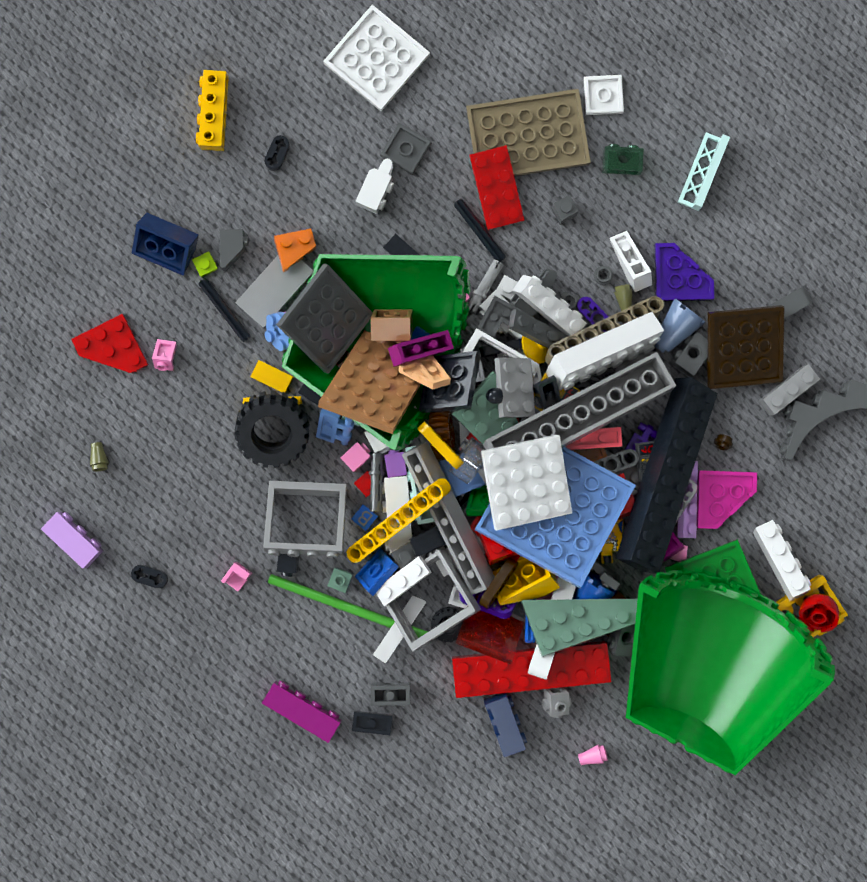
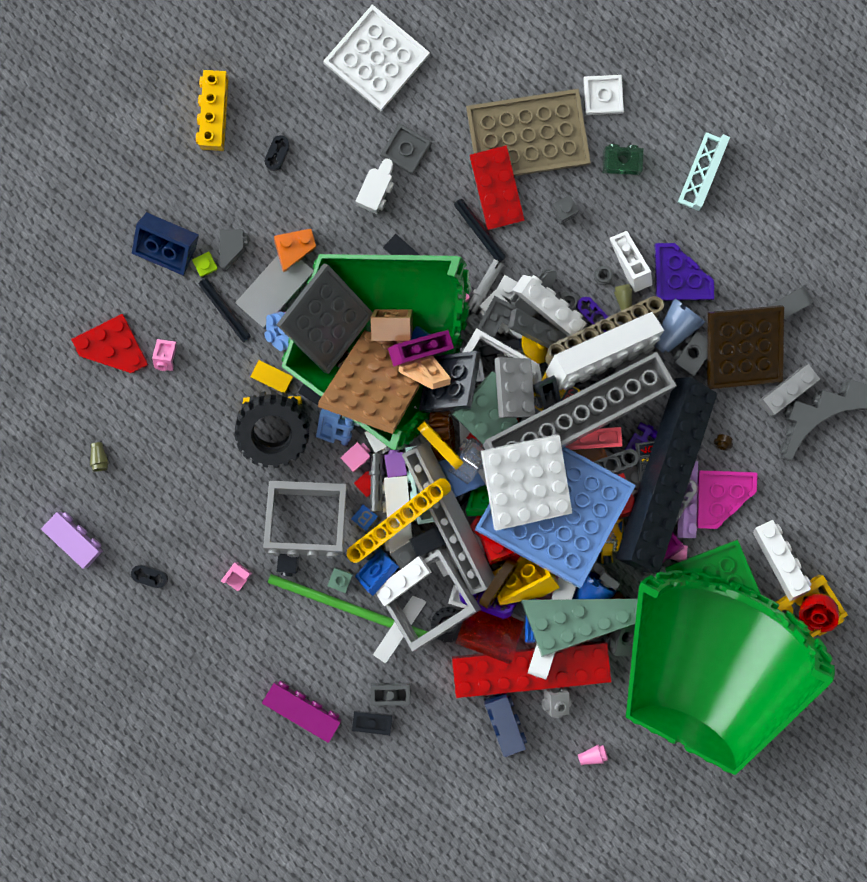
(494, 395): black hinge -> none

